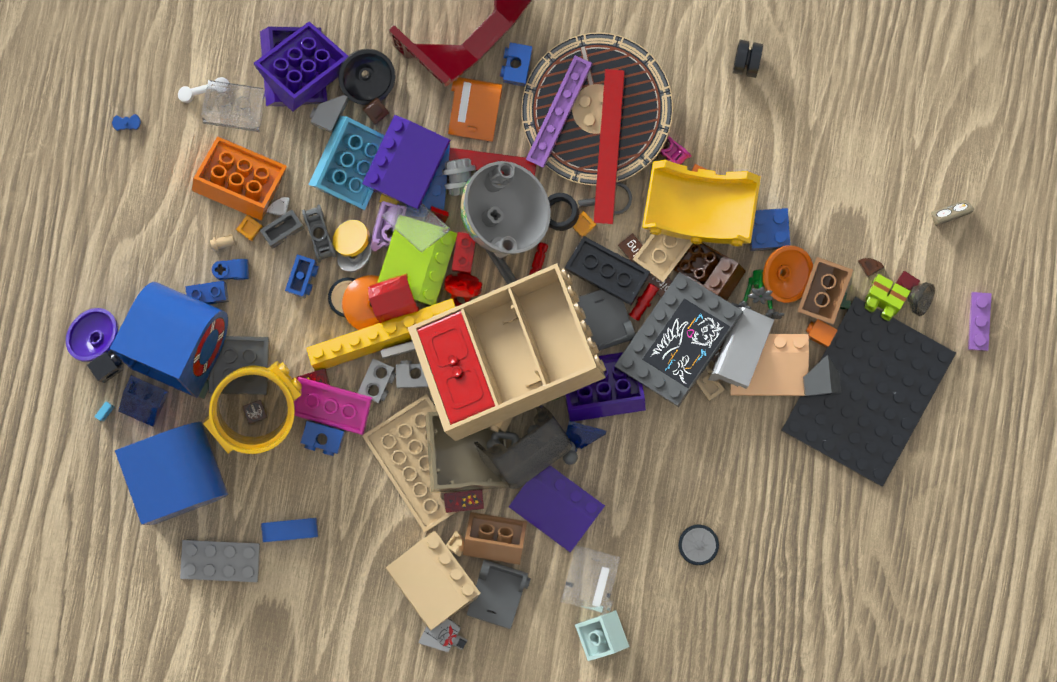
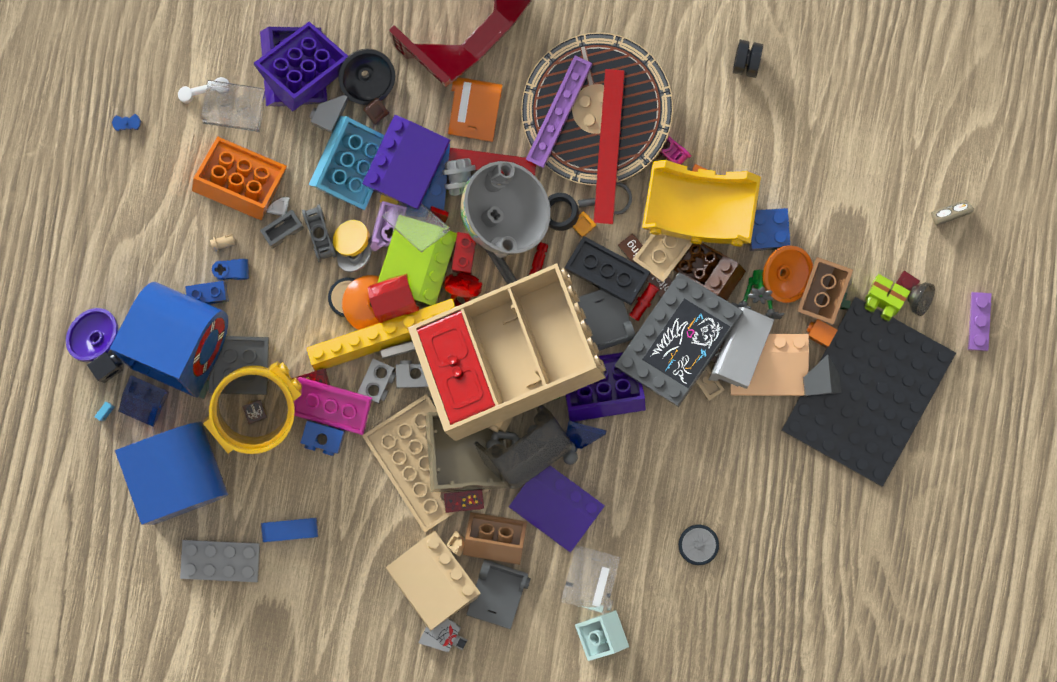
(249, 227): light orange tile -> none
(301, 276): blue brick -> none
(519, 75): blue brick -> none
(870, 266): reddish brown tile -> none

